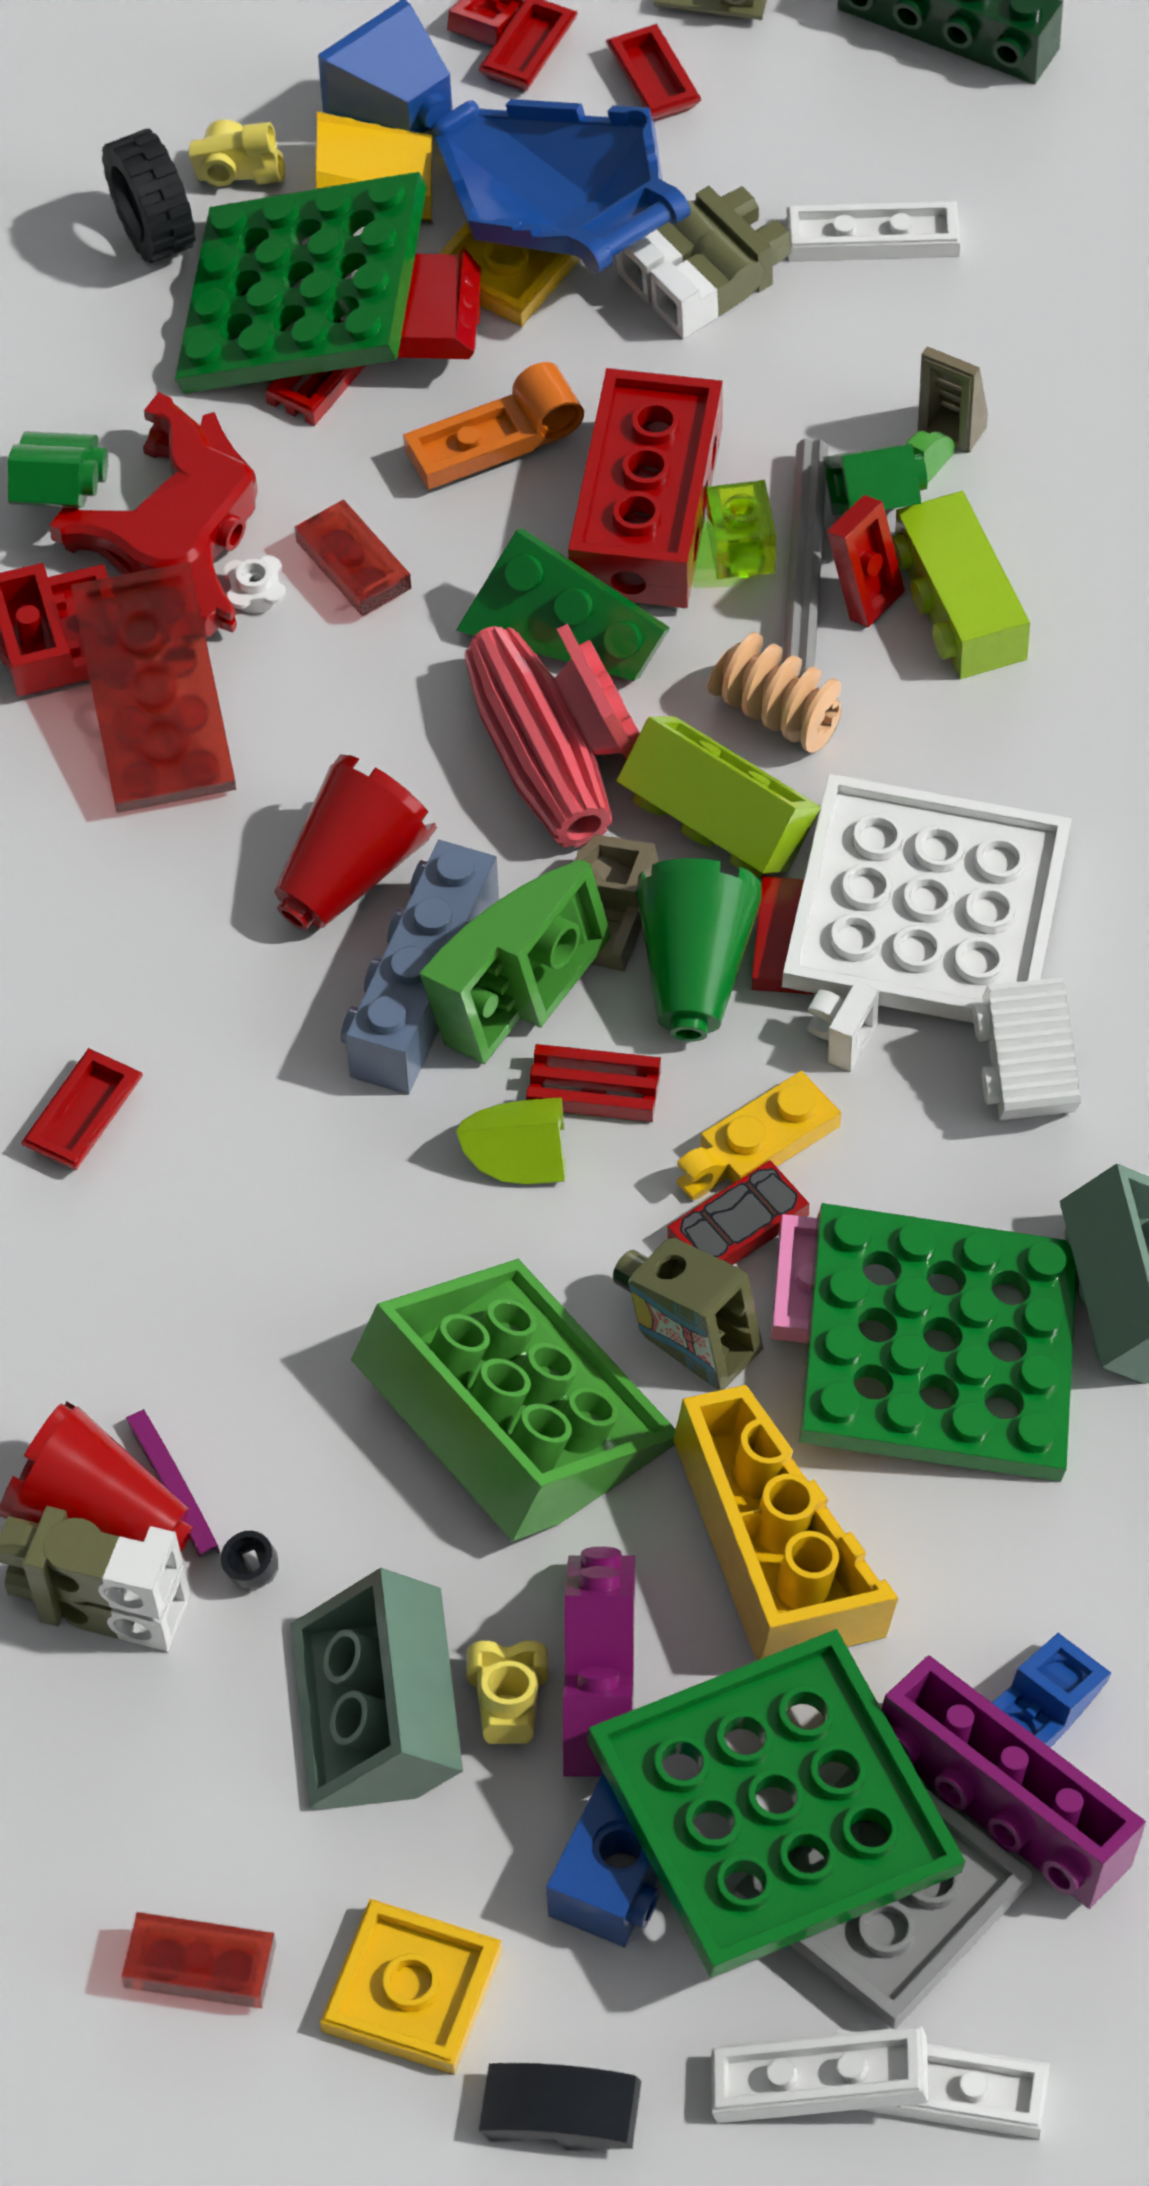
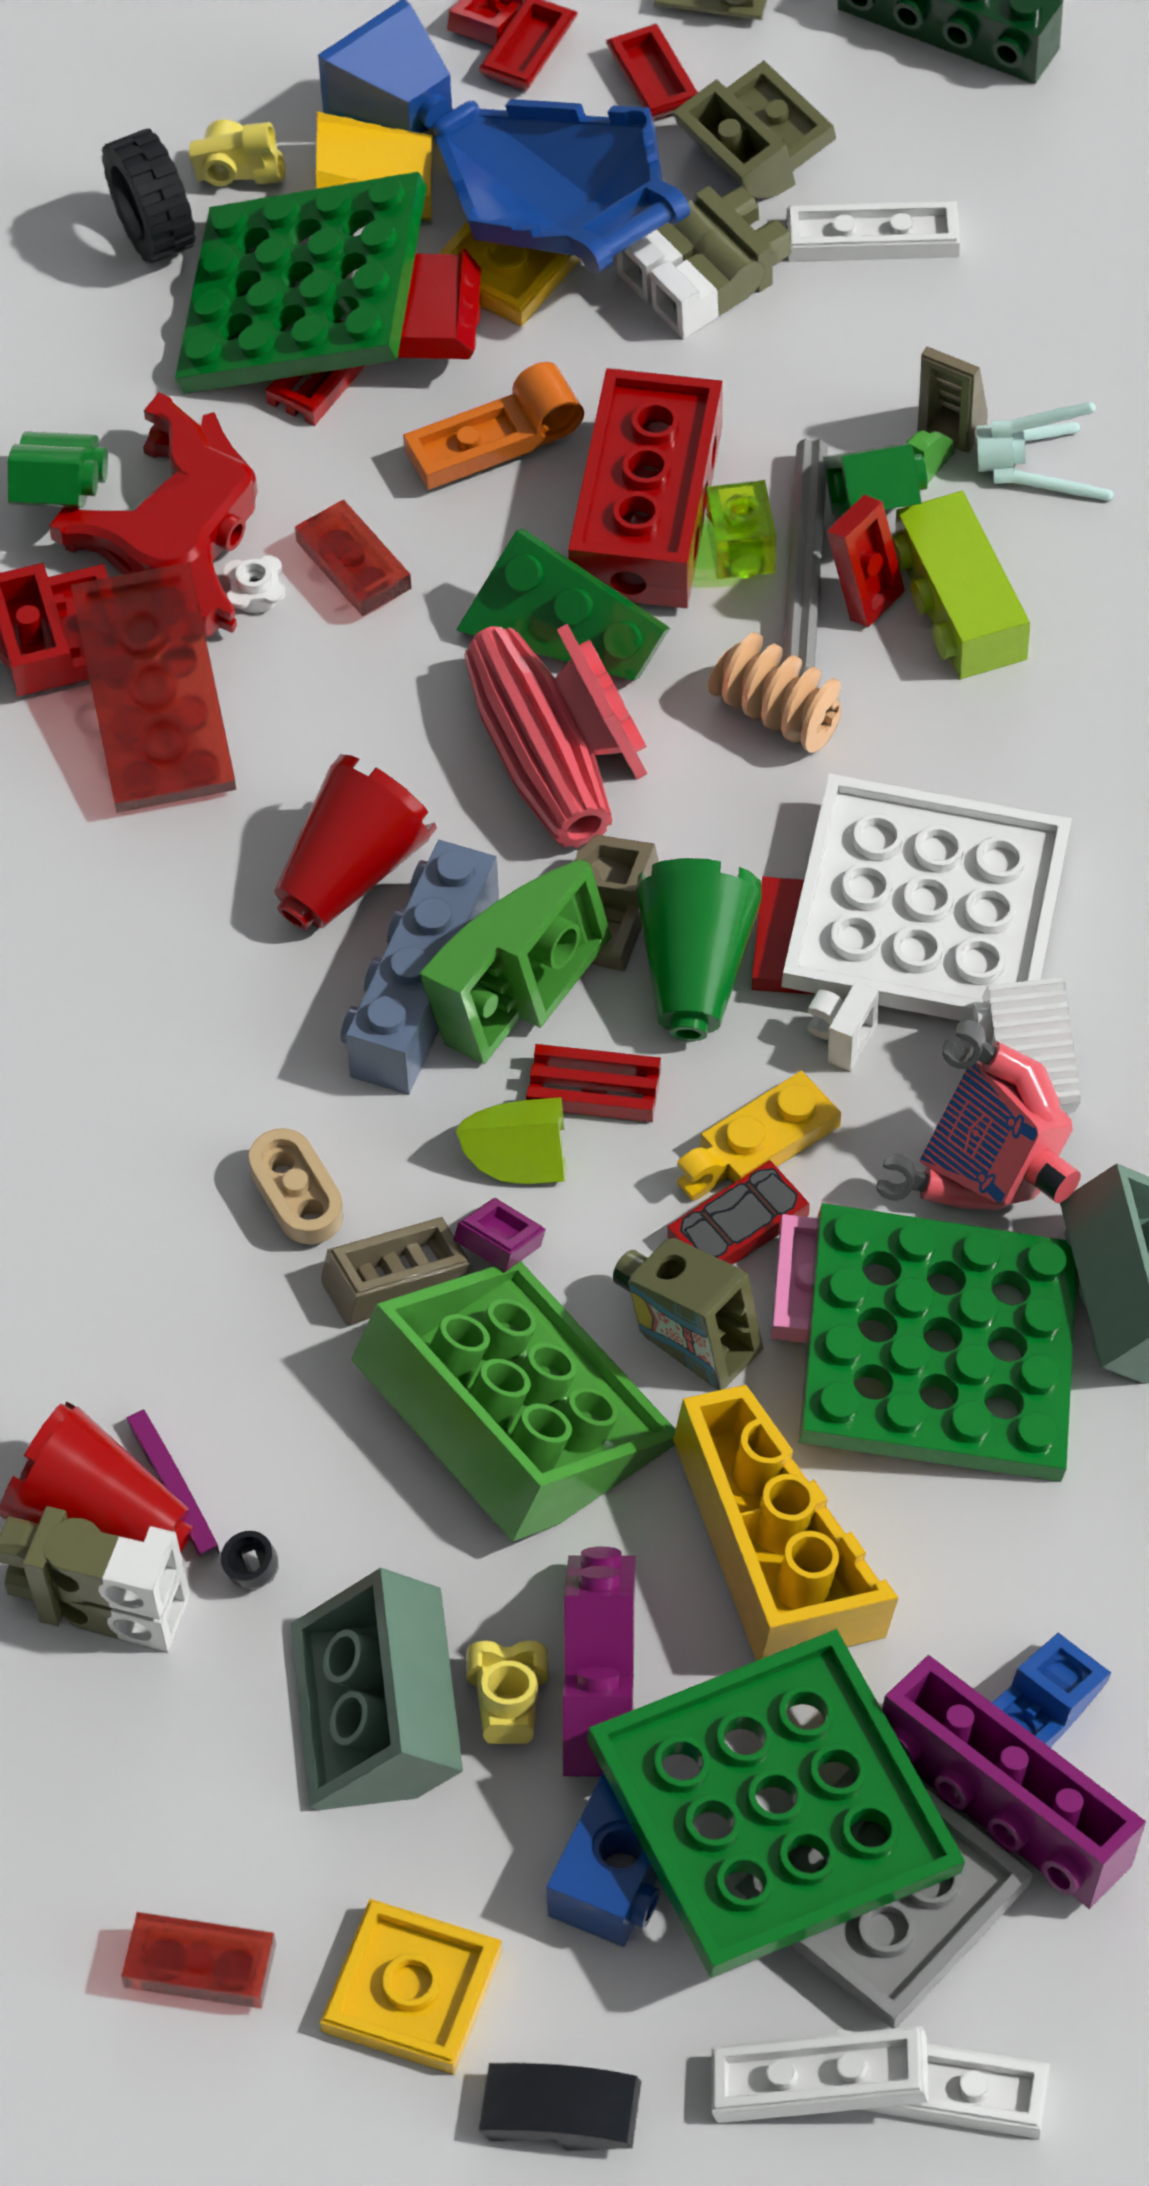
(82, 1109): red tile -> none
(299, 1190): none -> tan plate
(356, 1286): none -> dark tan slope
(499, 1234): none -> magenta tile
(717, 796): lime brick -> none
(756, 129): none -> olive brick
(996, 1135): none -> coral torso
(1004, 445): none -> light aqua plant

